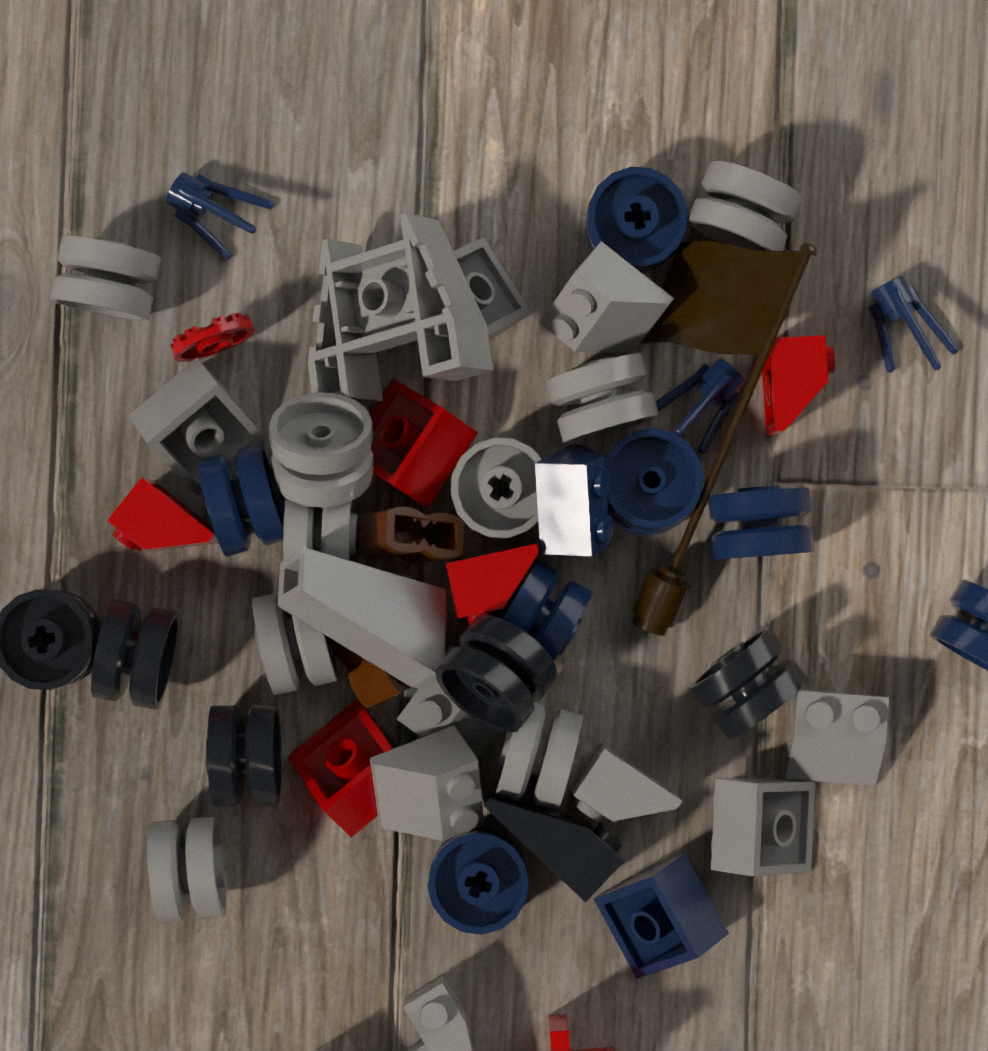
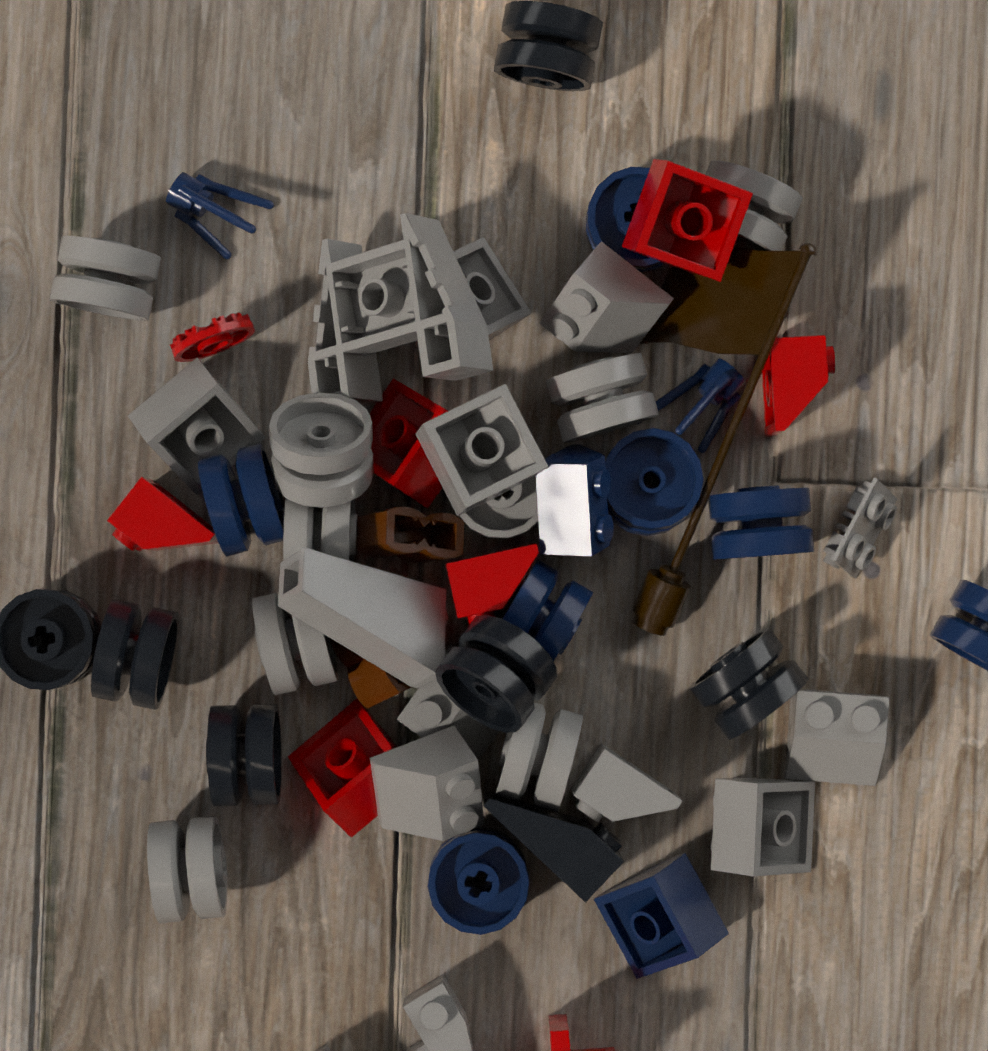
(481, 449): none -> light grey slope
(548, 45): none -> black wheel
(687, 219): none -> red slope
(873, 513): none -> light grey hinge
(899, 302): dark blue plant -> none

